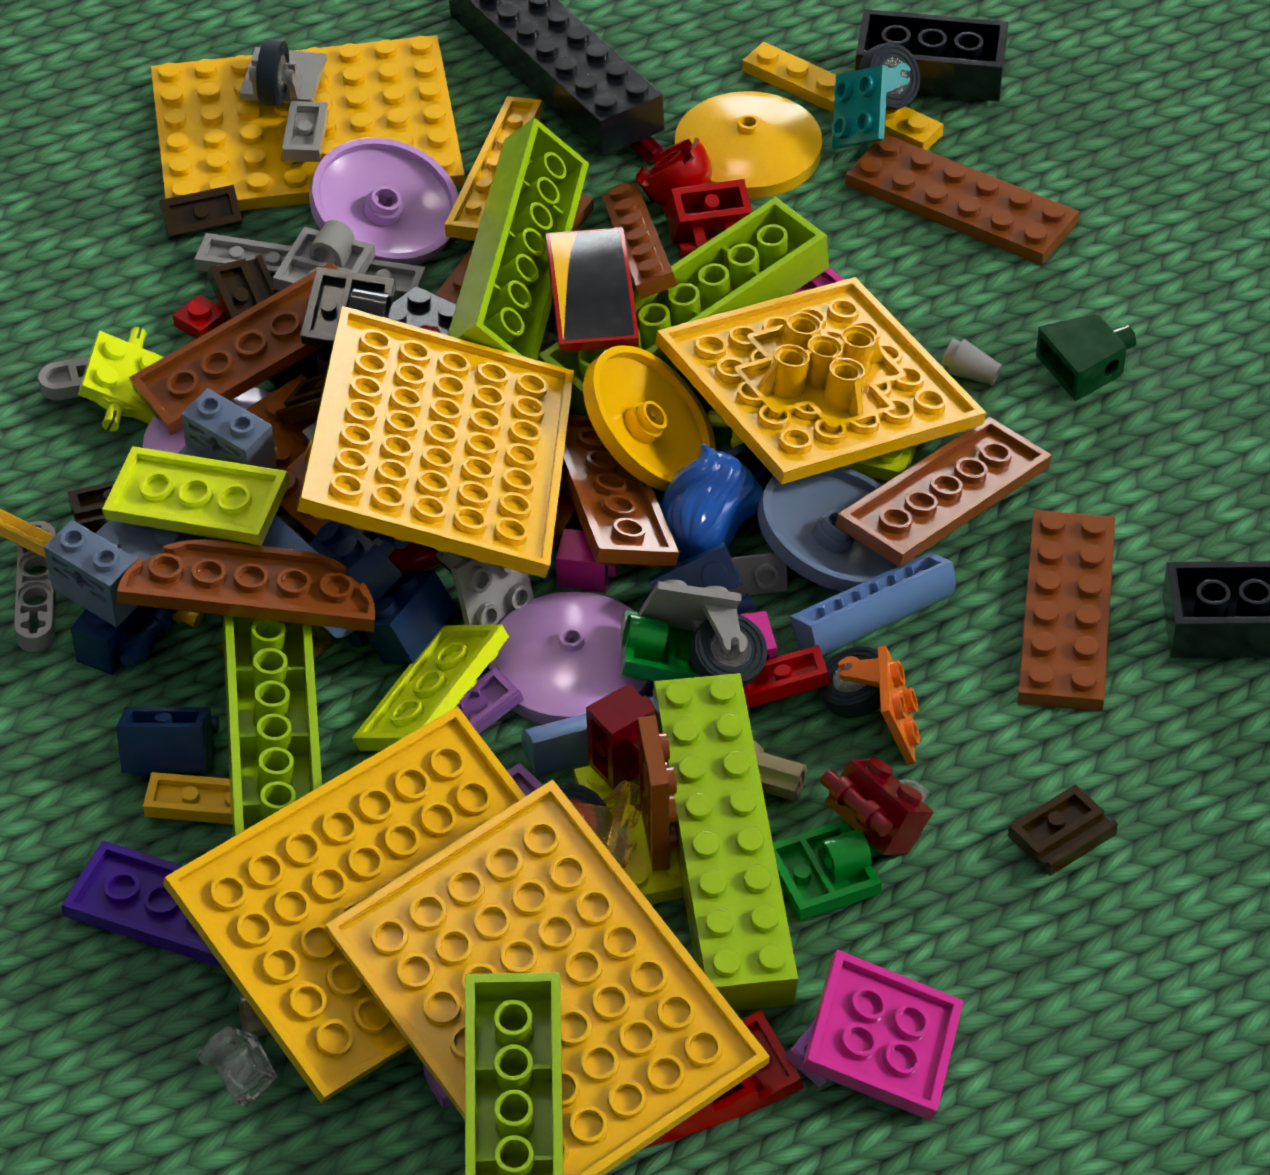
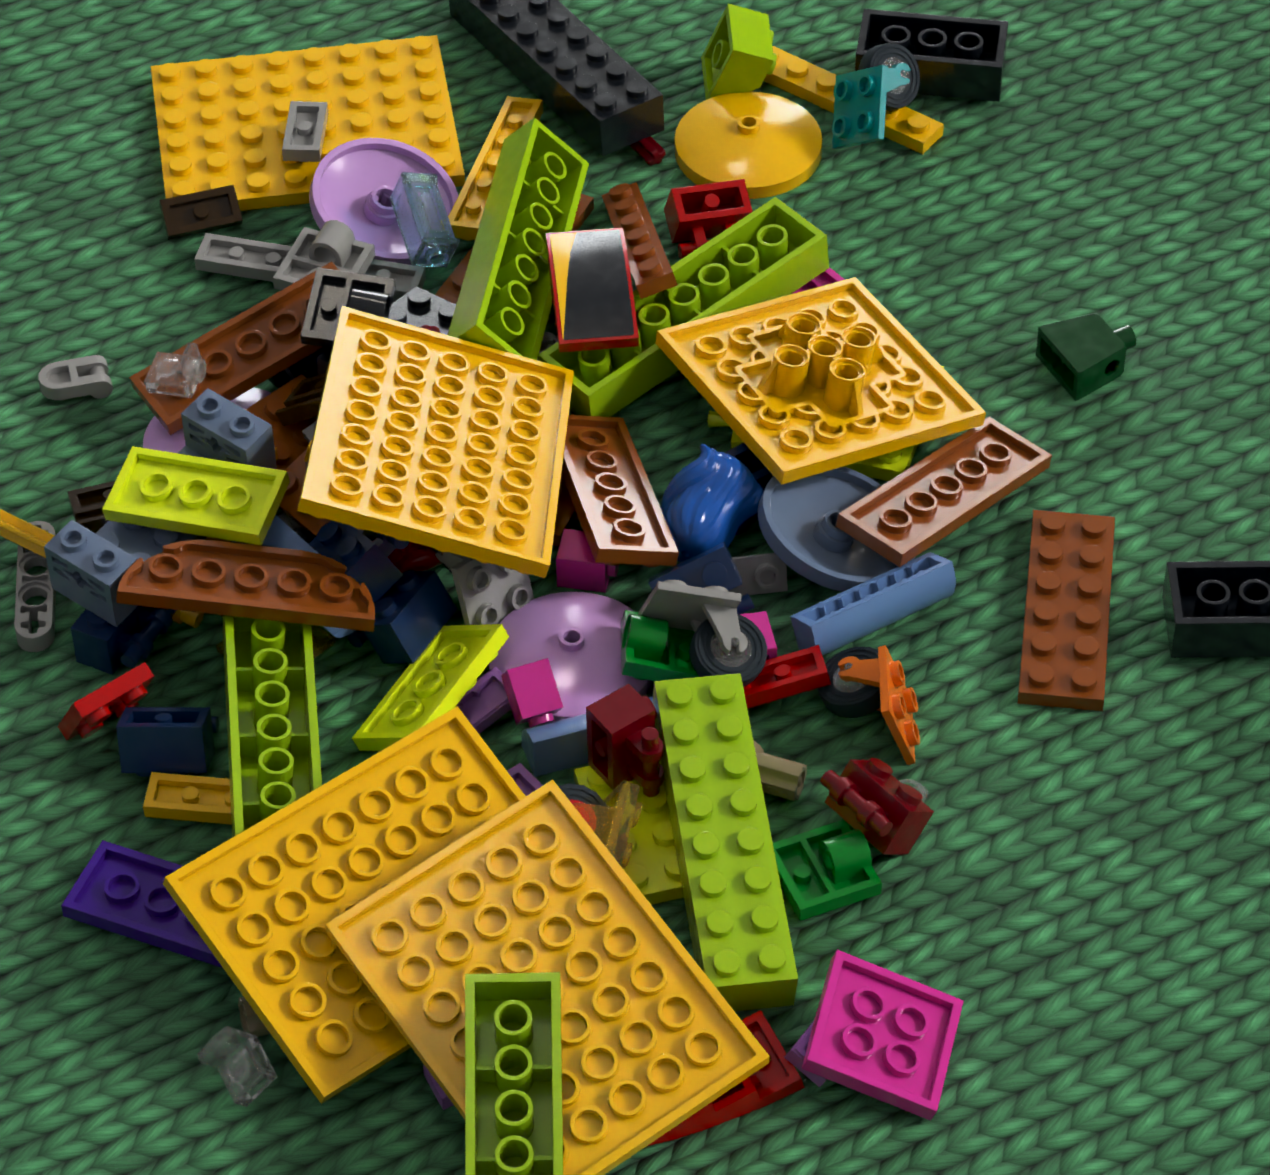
(89, 712): none -> red plate
(108, 376): neon yellow plate -> none
(176, 373): none -> clear bracket
(199, 317): red plate -> none
(241, 284): dark brown plate -> none
(282, 74): plate -> none
(423, 220): none -> clear light blue window
(532, 693): none -> dark pink brick
(645, 414): yellow dish -> none
(656, 784): dark orange plate -> none
(675, 167): red cylinder -> none
(738, 52): none -> lime slope
(962, 199): dark orange plate -> none
(969, 362): light grey cone -> none
(1062, 829): dark brown plate -> none

